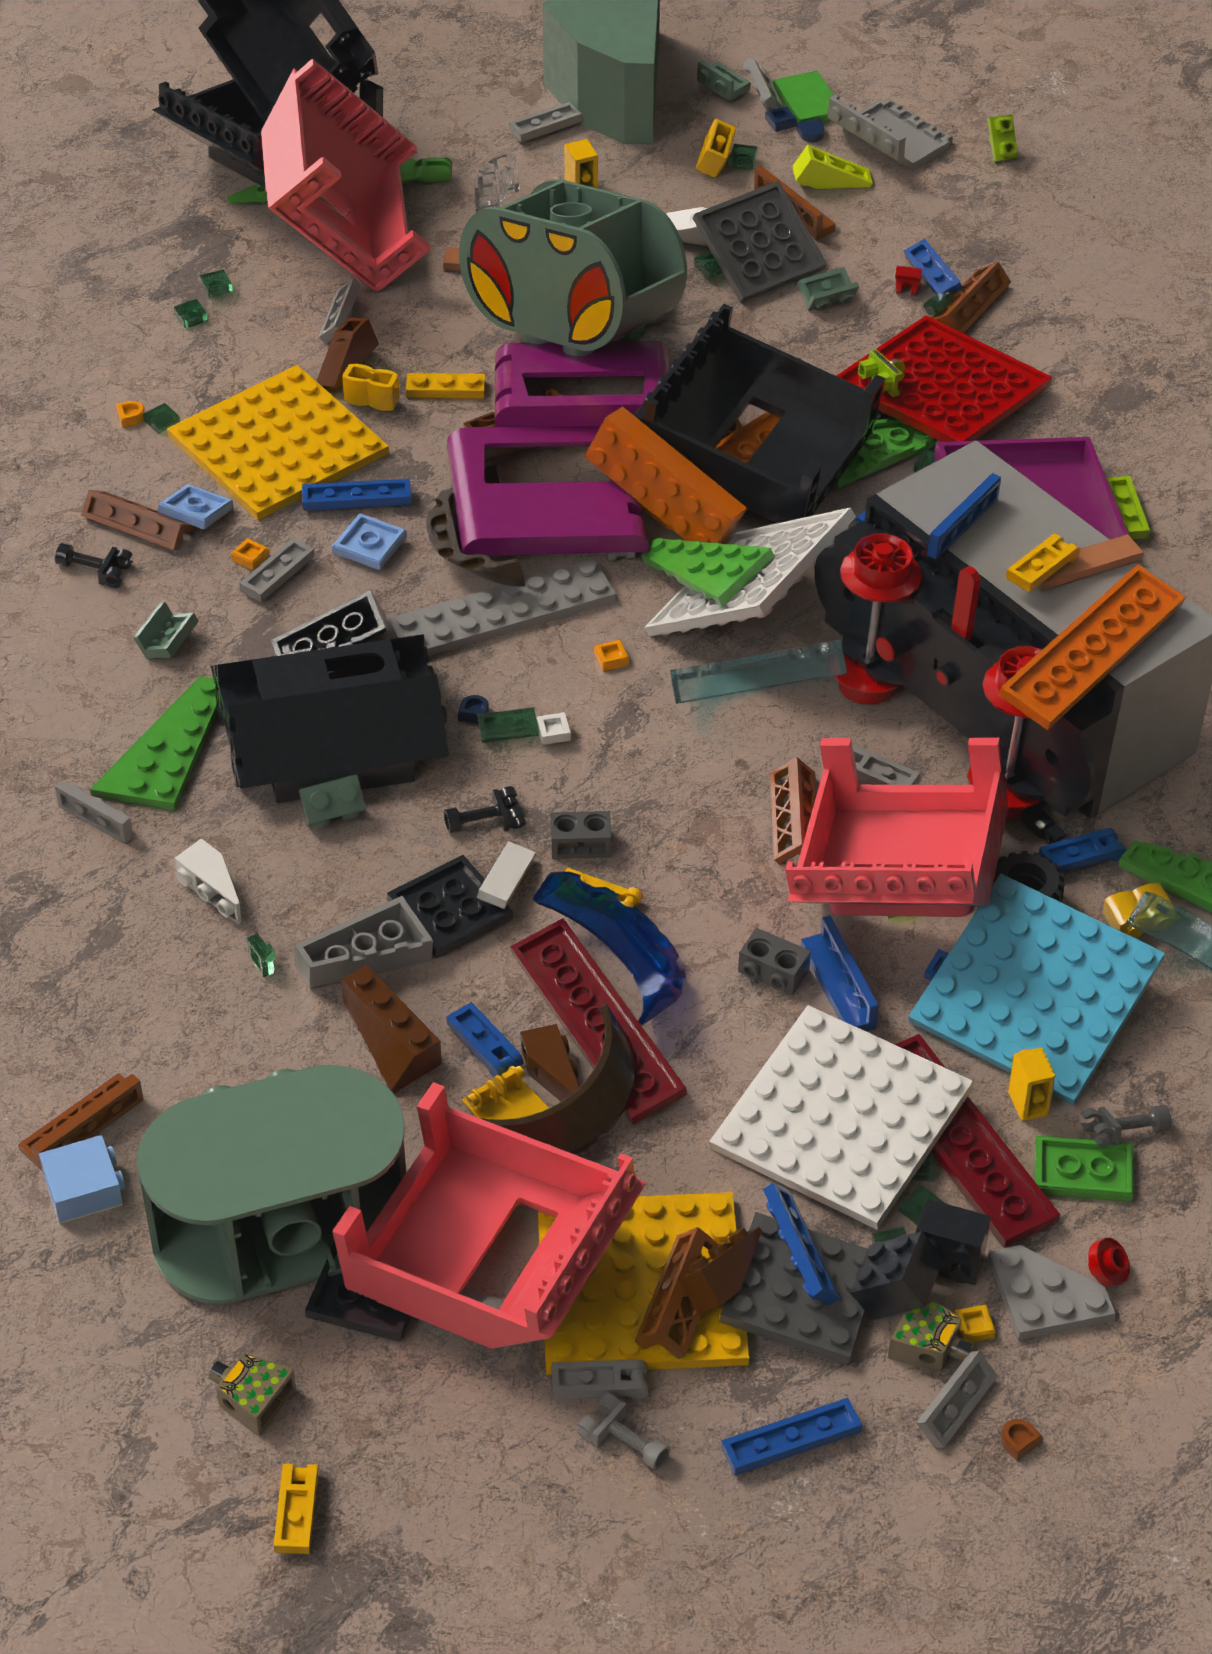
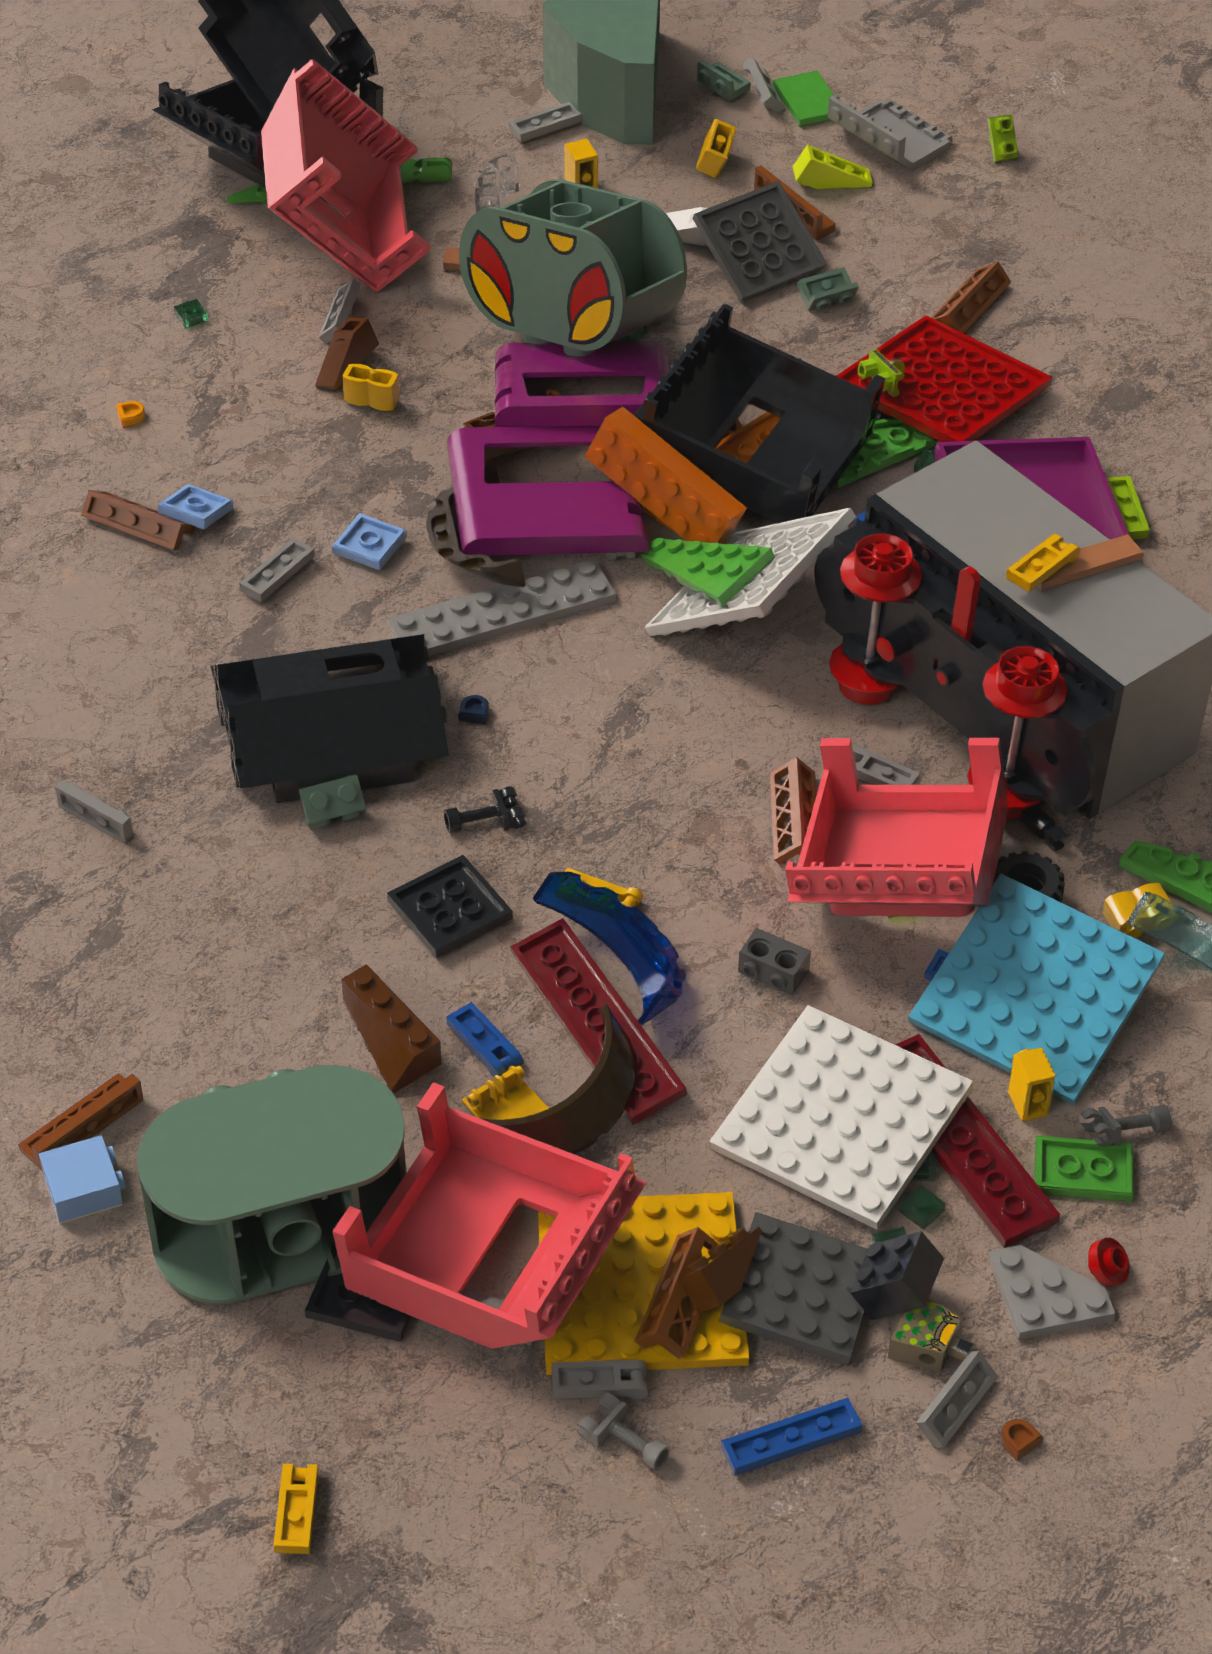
(107, 572): black bar -> none
(161, 418): clear green tile -> none
(164, 632): sand green bracket -> none
(165, 755): bright green wing -> none
(206, 873): white slope -> none
(216, 283): clear green plate -> none
(250, 554): light orange tile -> none
(253, 1389): dark tan torso -> none
(261, 954): clear green plate -> none
(277, 440): yellow plate -> none
(341, 626): black wedge -> none
(356, 494): blue plate -> none
(380, 938): light grey wedge -> none
(445, 385): yellow plate -> none
(506, 875): white tile -> none
(507, 725): clear green plate -> none
(548, 1061): reddish brown slope -> none
(553, 728): white plate -> none
(581, 834): dark grey brick -> none
(611, 655): light orange tile -> none
(707, 265): clear green plate -> none
(743, 156): clear green plate -> none
(758, 671): clear light blue windscreen -> none
(780, 119): dark blue tile -> none
(797, 1237): blue plate -> none
(811, 130): dark blue tile -> none
(841, 977): blue fence -> none
(908, 277): red tile -> none
(934, 269): blue plate -> none
(938, 303): clear green tile -> none
(959, 1238): black brick -> none
(964, 516): blue tile -> none
(976, 1324): yellow tile -> none
(1084, 850): blue plate -> none
(1091, 646): orange plate -> none

